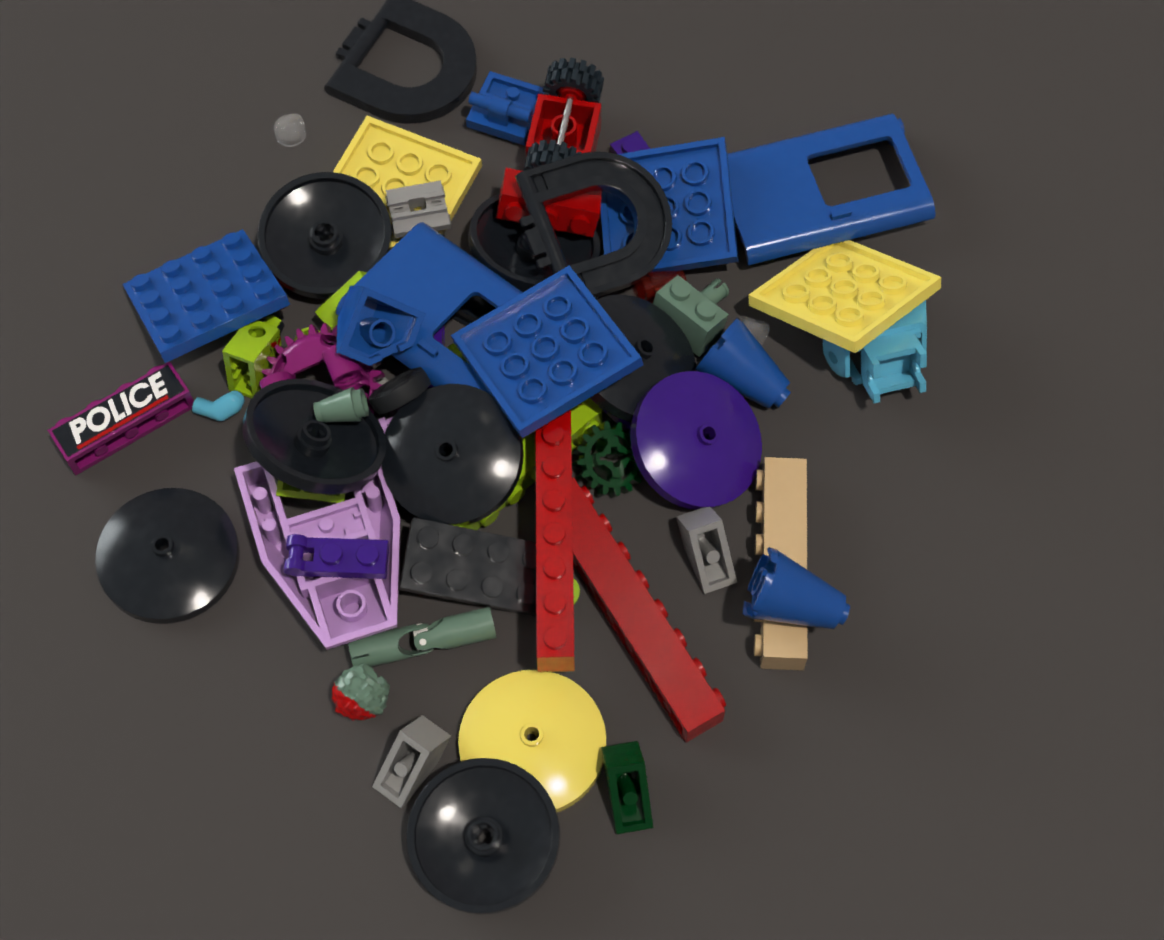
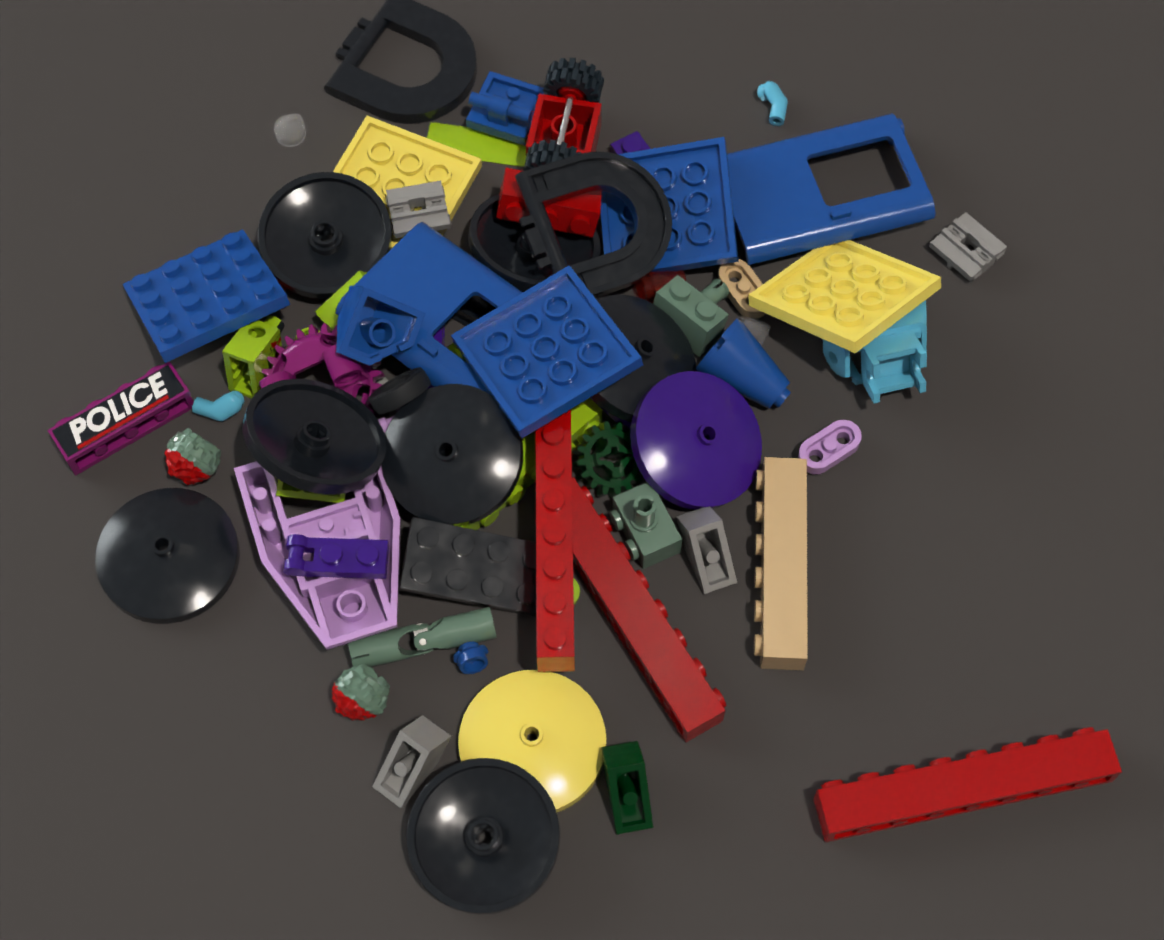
(191, 457): none -> sand green piece
(342, 407): sand green cone -> none
(471, 657): none -> blue plate
(478, 144): none -> lime sticker
(646, 525): none -> sand green brick
(740, 290): none -> tan plate
(779, 102): none -> medium azure arm
(793, 594): blue cone -> none
(827, 448): none -> lavender plate
(966, 784): none -> red brick
(967, 231): none -> light grey piece

